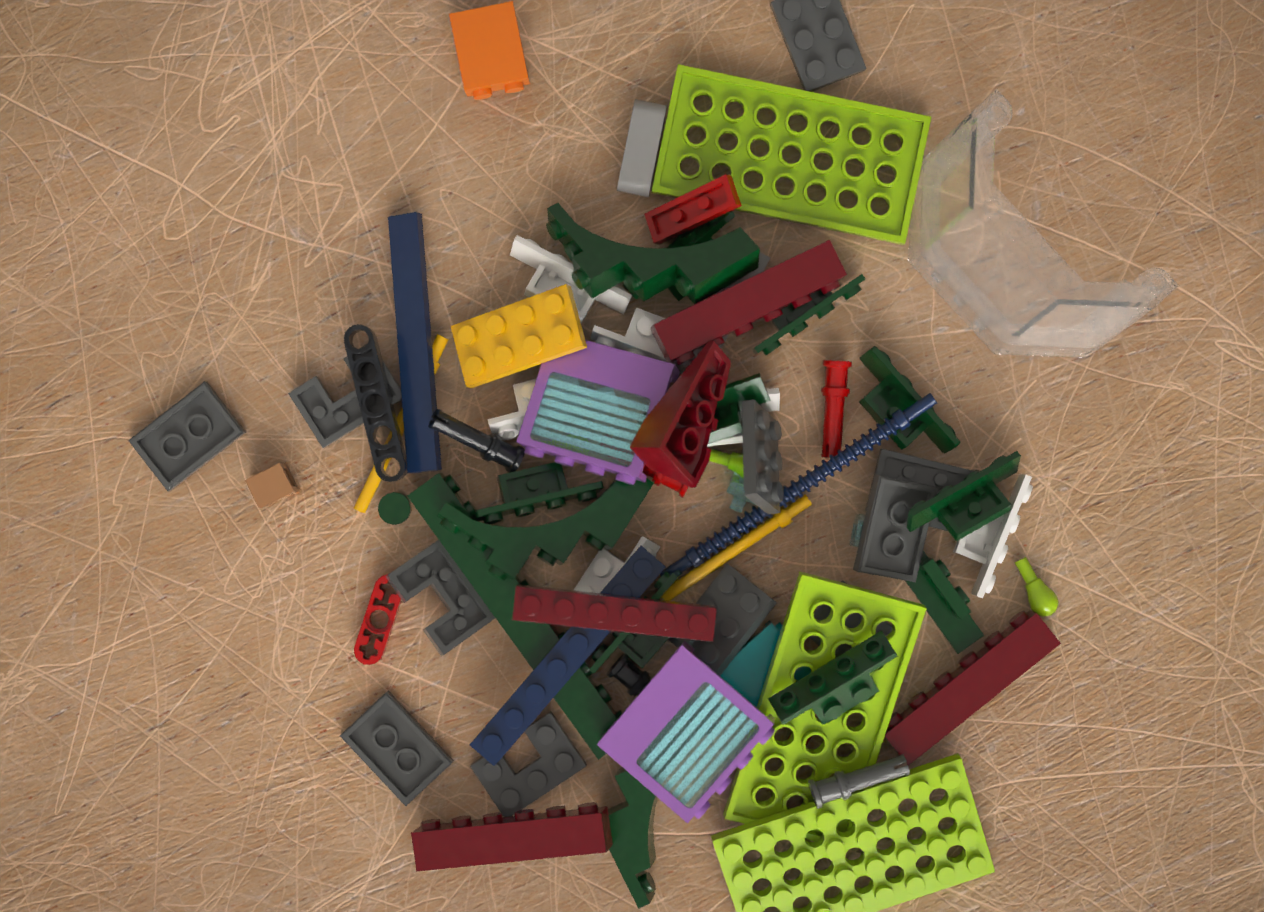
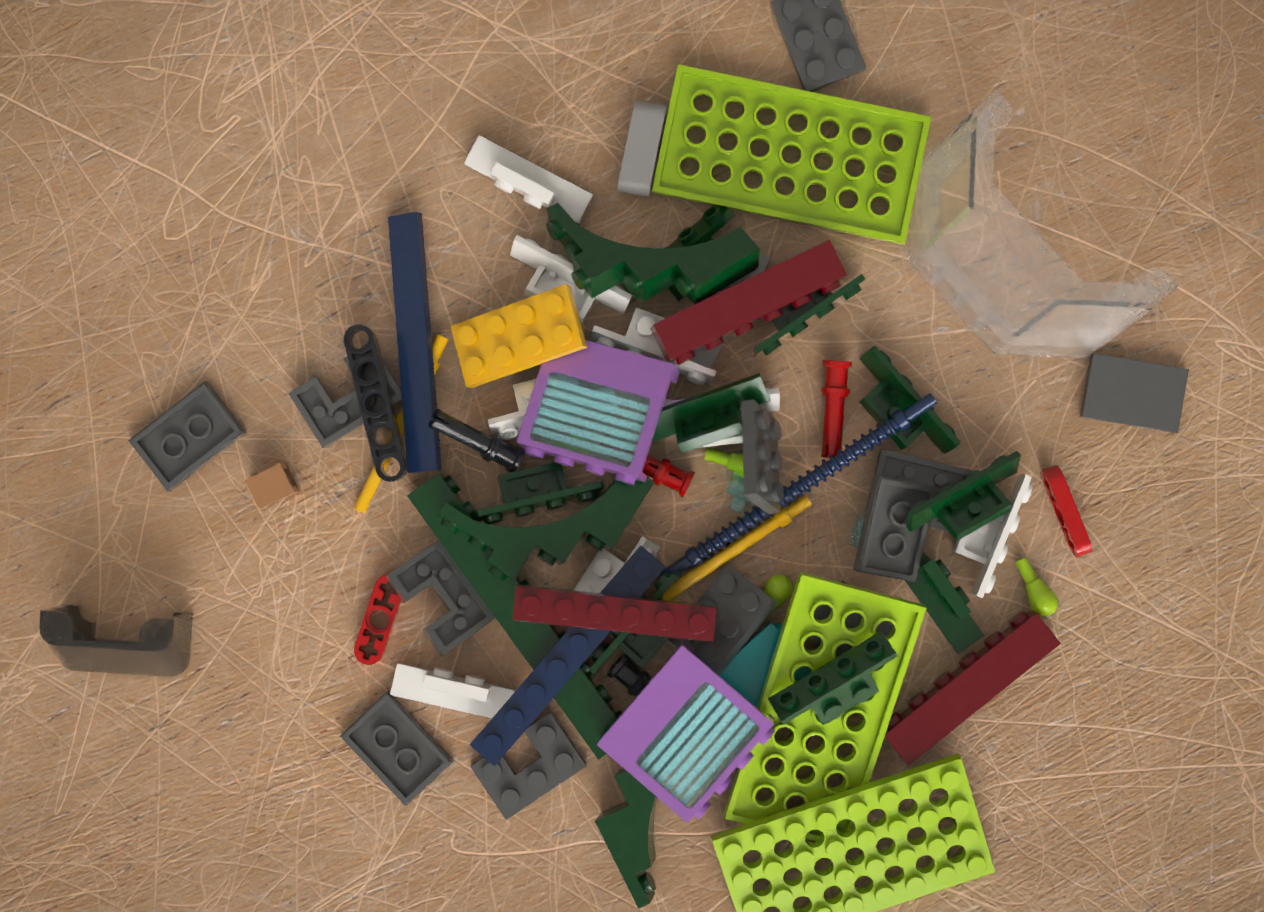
(161, 647): none -> clear smoke windscreen
(394, 508): dark green tile -> none
(449, 691): none -> white bracket
(489, 50): orange brick -> none
(512, 837): dark red brick -> none
(526, 178): none -> white bracket
(679, 427): dark red wedge -> none
(693, 209): red plate -> none
(779, 589): none -> lime piece
(843, 784): dark grey pin -> none
(1066, 511): none -> red beam
(1134, 393): none -> dark grey tile

